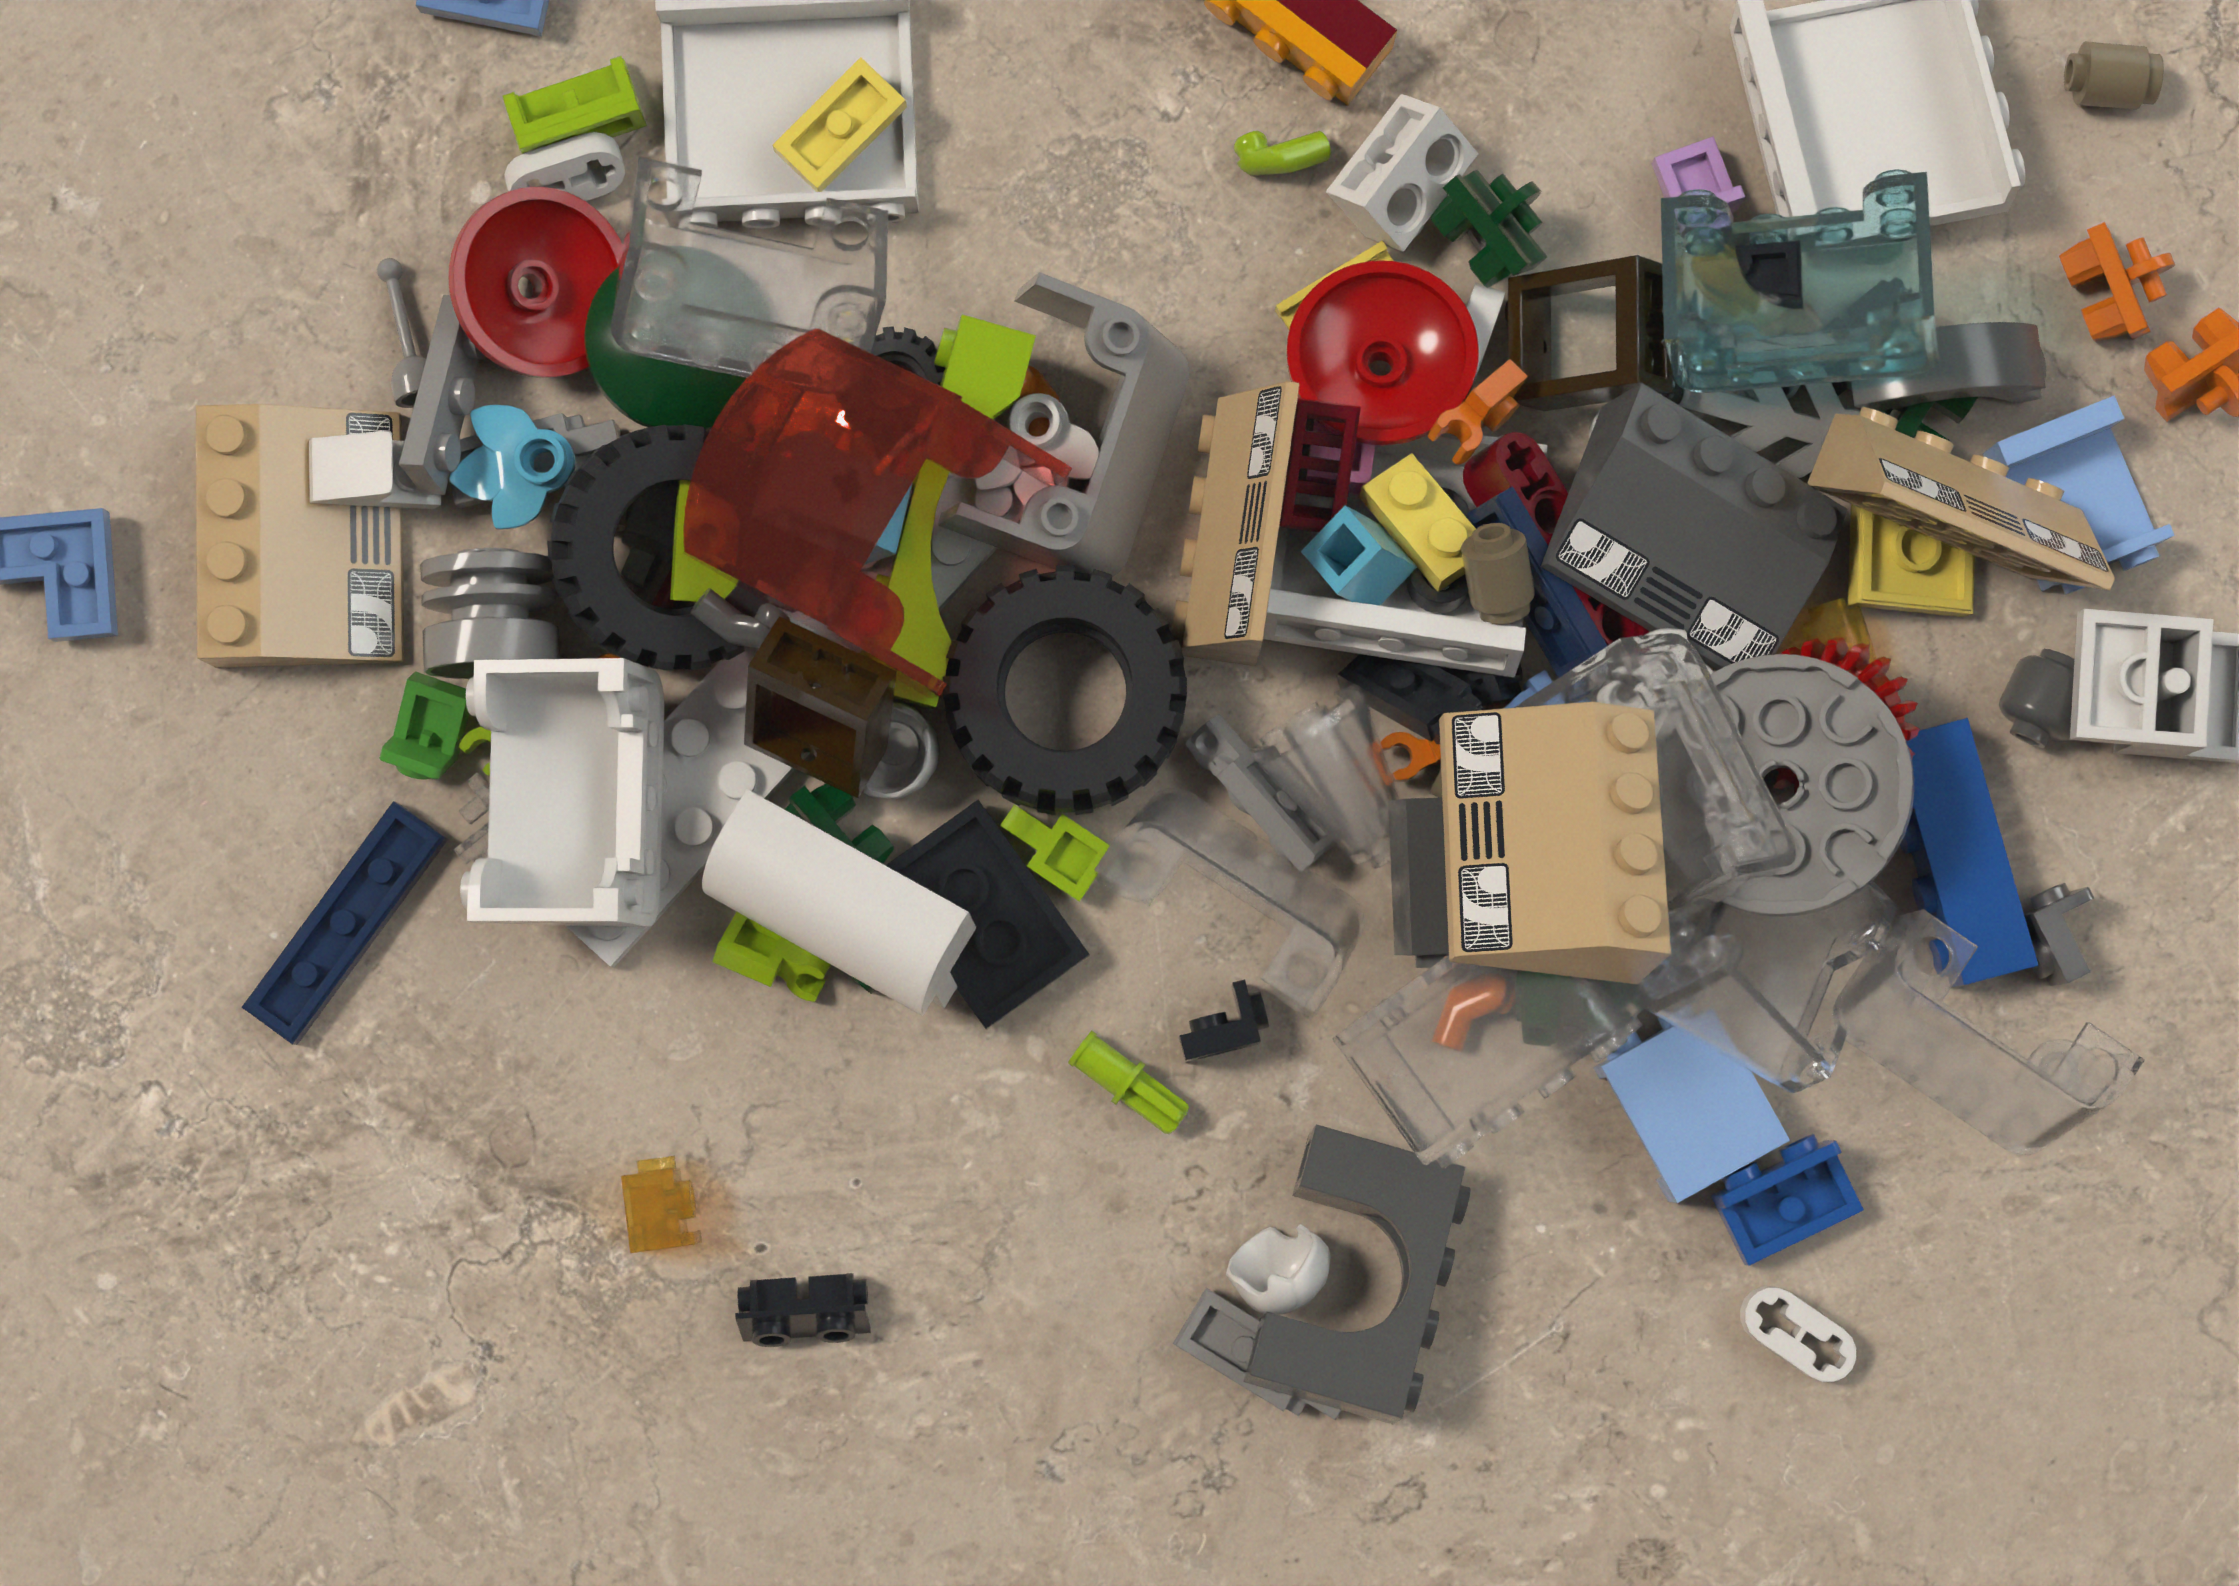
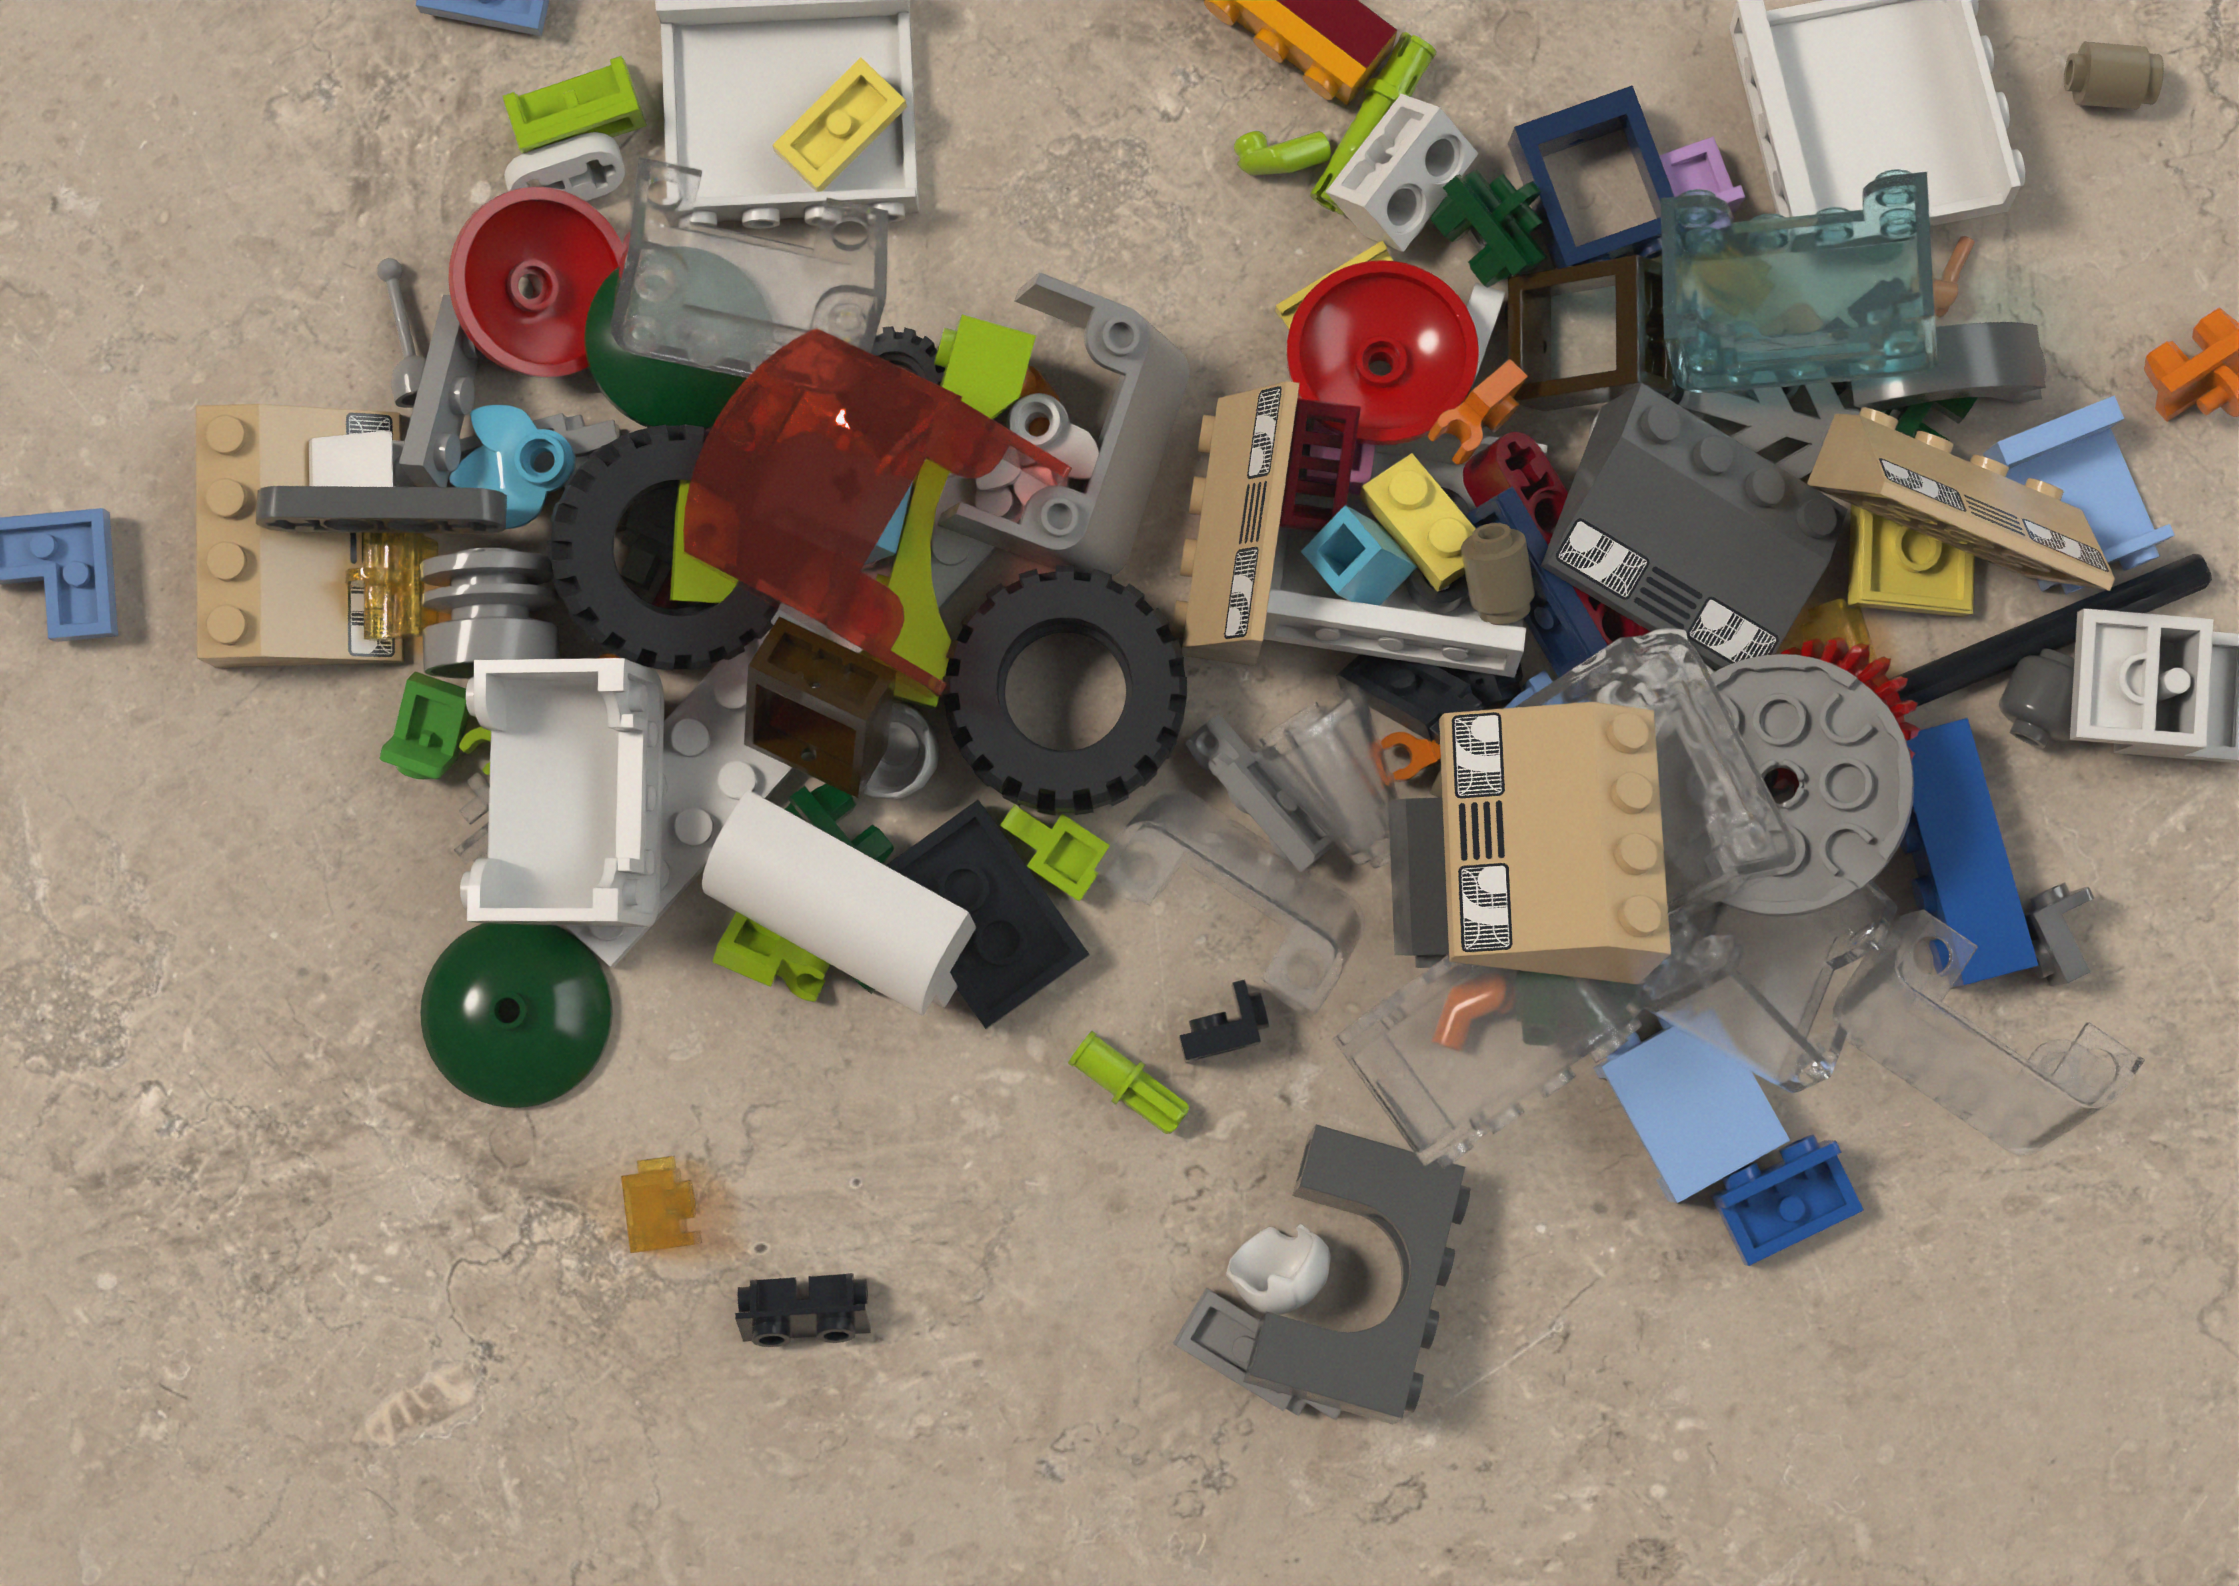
(344, 923): dark blue tile -> none
(381, 509): none -> dark grey beam
(393, 585): none -> clear yellow hips
(560, 1020): none -> dark green dish
(732, 623): dark grey arm -> none
(1397, 77): none -> lime pin
(1576, 126): none -> dark blue window
(1773, 272): black tile -> none
(1806, 1321): white beam -> none
(1947, 287): none -> nougat hand
(2051, 630): none -> black axle
(2100, 257): orange hips -> none

